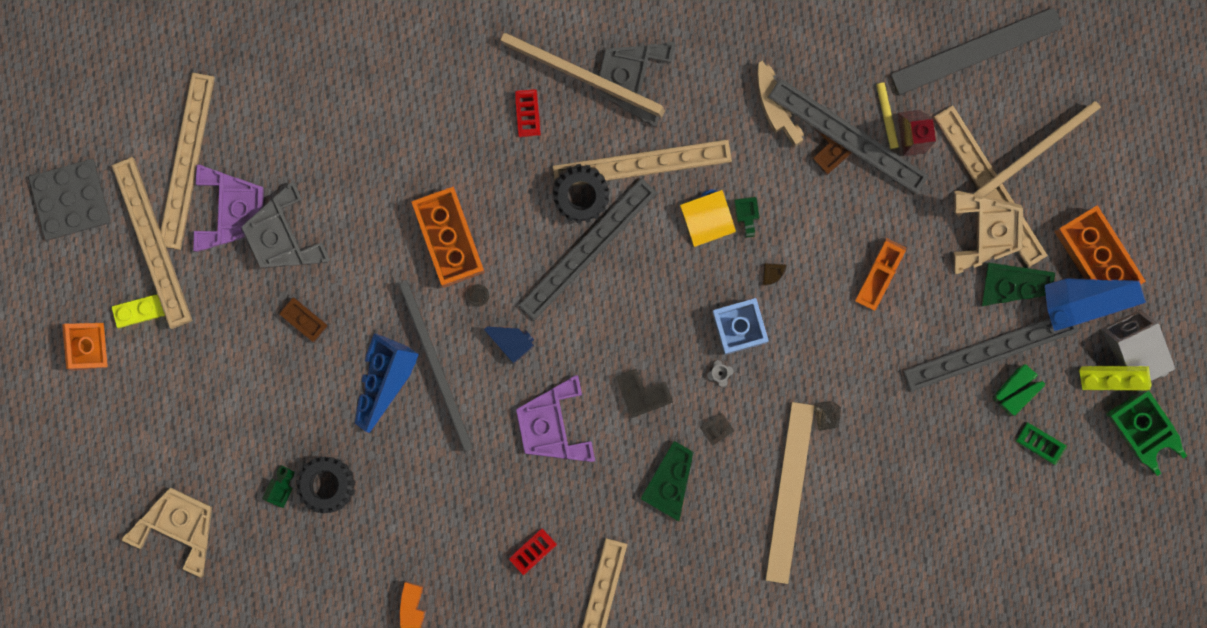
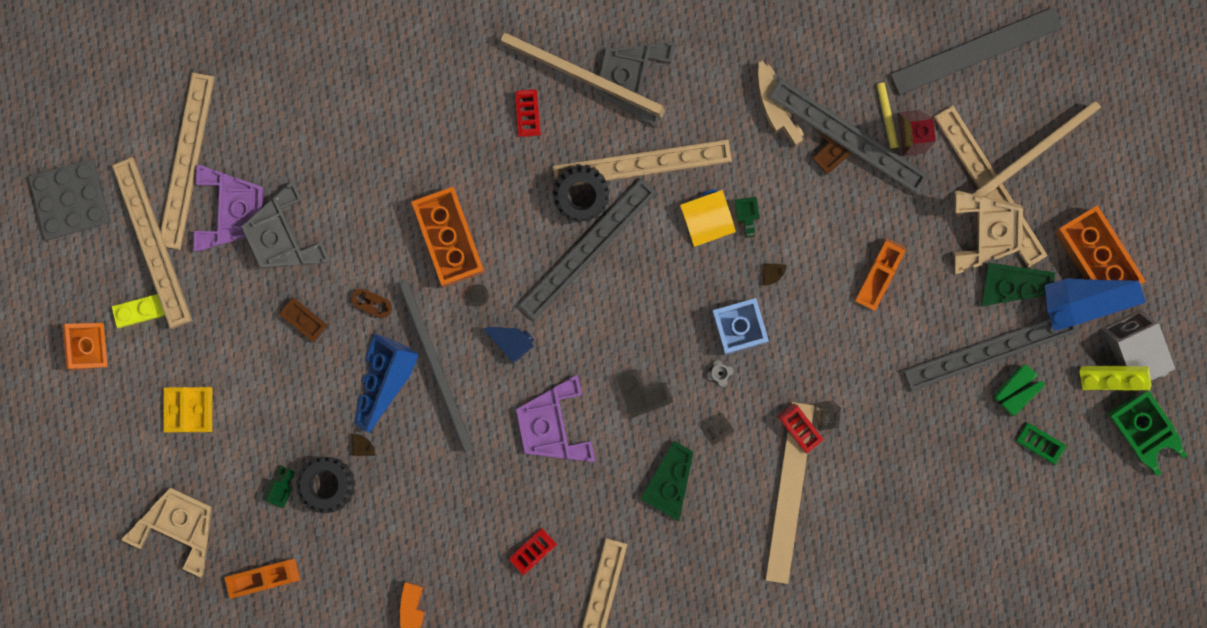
(188, 409): none -> yellow slope
(262, 578): none -> orange slope
(361, 446): none -> dark brown tile
(374, 298): none -> reddish brown beam
(786, 414): none -> red slope

